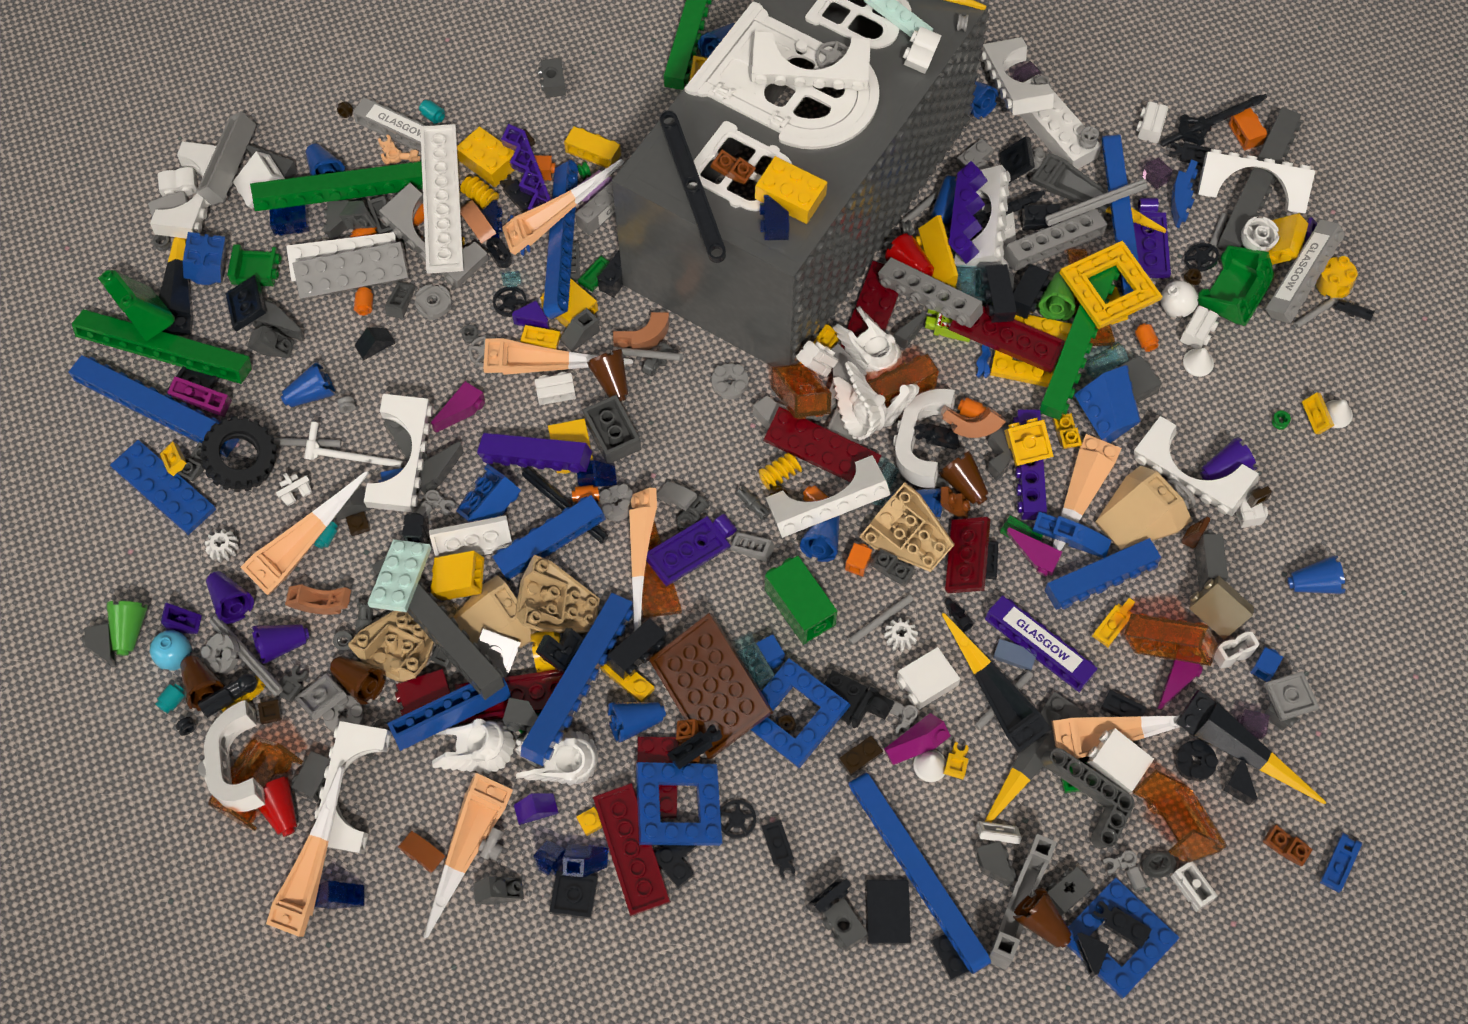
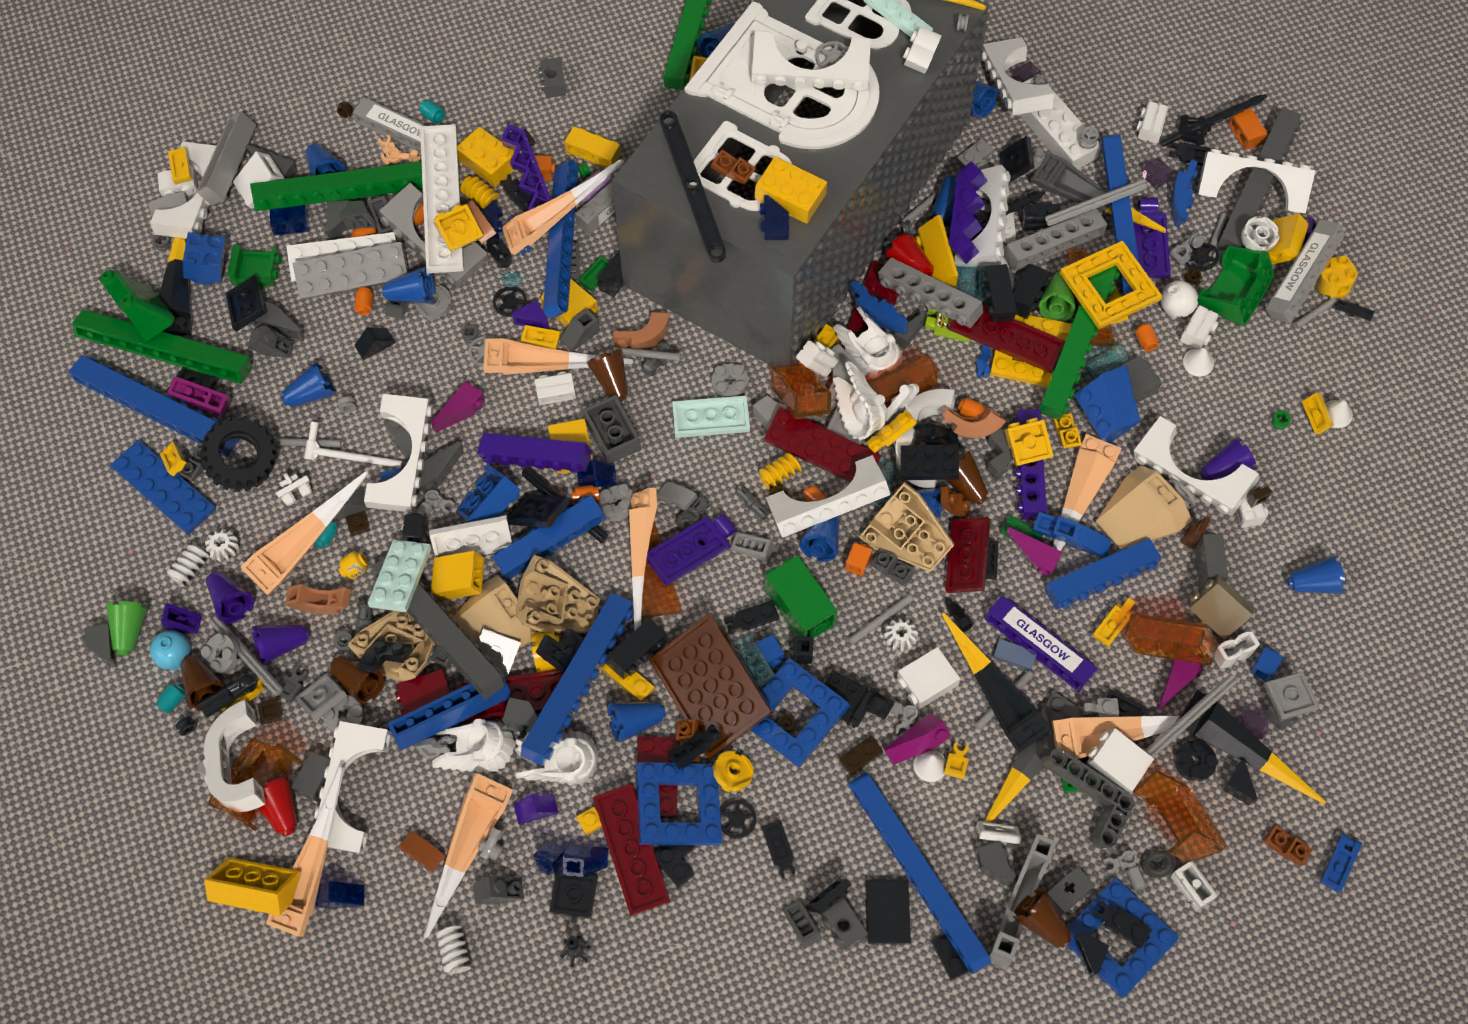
(180, 165): none -> yellow plate
(187, 564): none -> white piece
(252, 886): none -> yellow slope
(353, 565): none -> yellow head
(381, 652): none -> black plate
(411, 287): none -> blue cone
(432, 748): none -> light grey plate
(452, 950): none -> white piece
(457, 227): none -> yellow plate
(537, 510): none -> black plate
(574, 949): none -> black piece
(711, 416): none -> light aqua plate
(725, 778): none -> yellow plate
(753, 617): none -> black plate
(803, 649): none -> black brick
(808, 935): none -> dark grey slope
(881, 312): none -> blue slope
(892, 431): none -> yellow hinge
(929, 462): none -> black plate
(1103, 708): none -> light grey plate
(1194, 713): none -> light grey axle
(1195, 240): none -> light grey piece

